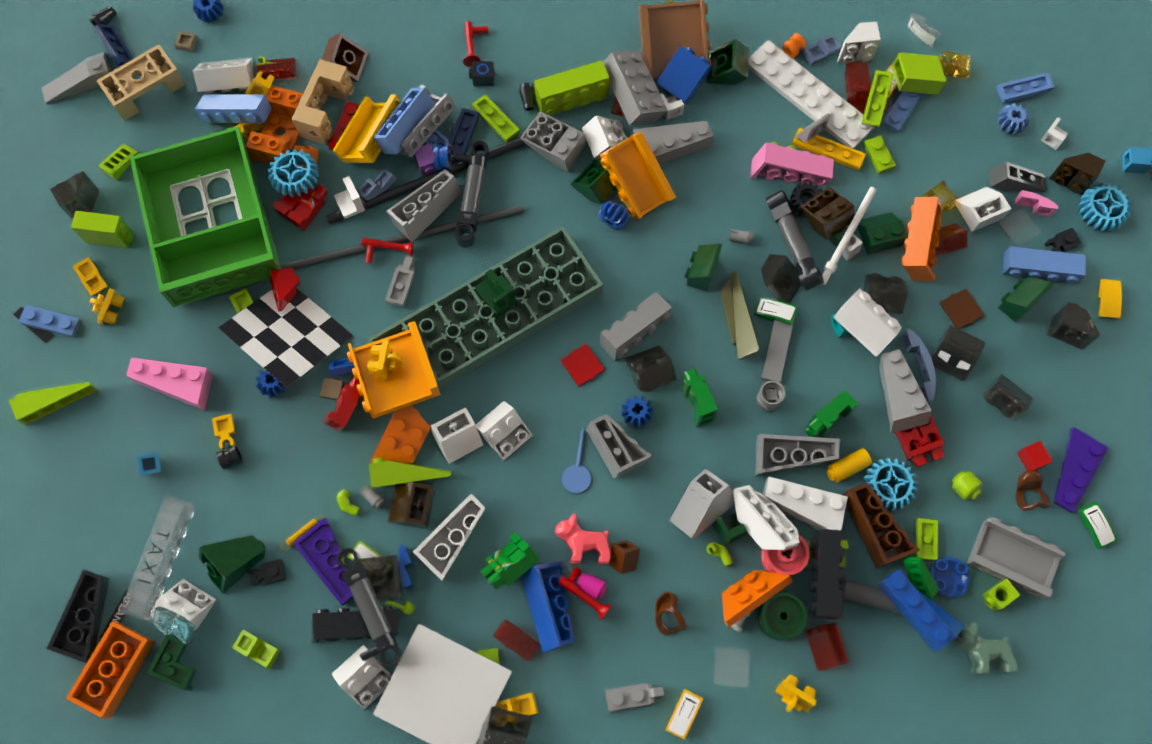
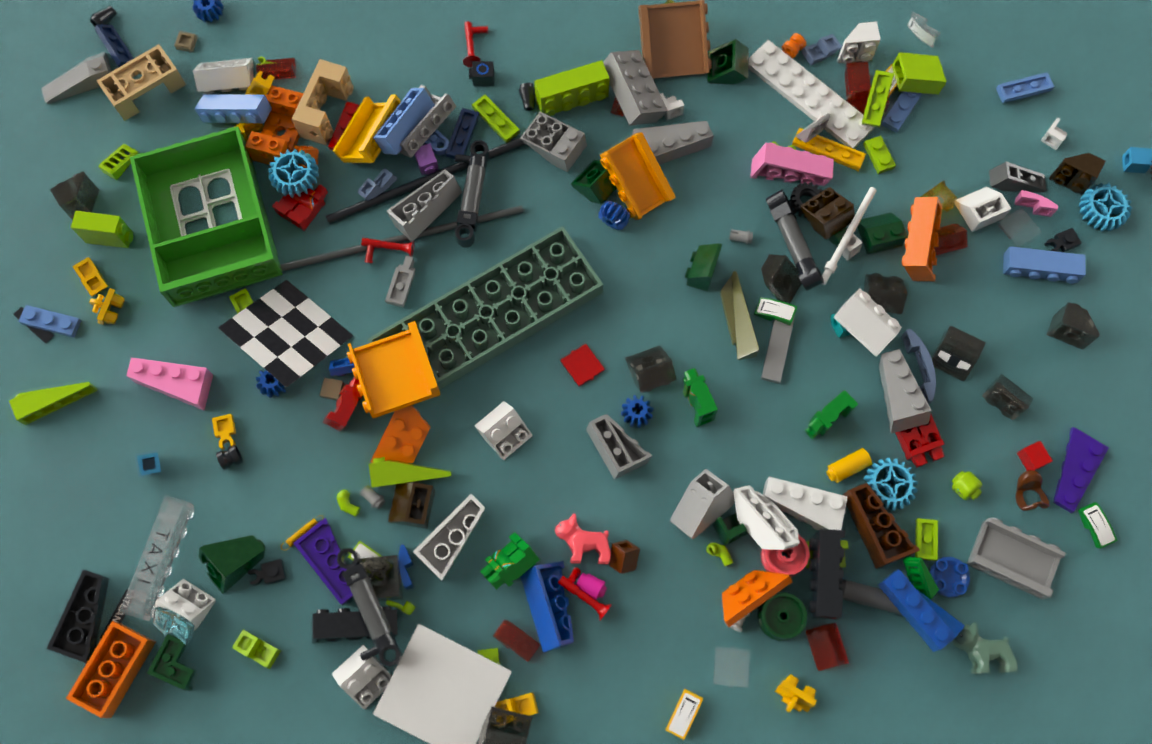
(284, 286): red slope -> none
(346, 53): reddish brown slope -> none
(349, 200): white panel -> none
(387, 359): yellow hips -> none
(444, 157): blue wheel -> none
(456, 435): white slope -> none
(496, 293): dark green panel -> none
(576, 477): medium blue piece -> none
(603, 134): white slope -> none
(632, 696): light grey hinge -> none
(635, 326): light grey wedge -> none
(667, 603): reddish brown piece -> none
(684, 74): blue brick -> none
(770, 396): light grey wheel -> none
(789, 452): light grey wedge -> none
(956, 64): clear yellow piece -> none
(961, 309): reddish brown piece -> none
(1008, 593): lime brick -> none
(1013, 118): medium blue gear -> none
(1023, 297): dark green slope -> none
(1111, 298): yellow slope -> none

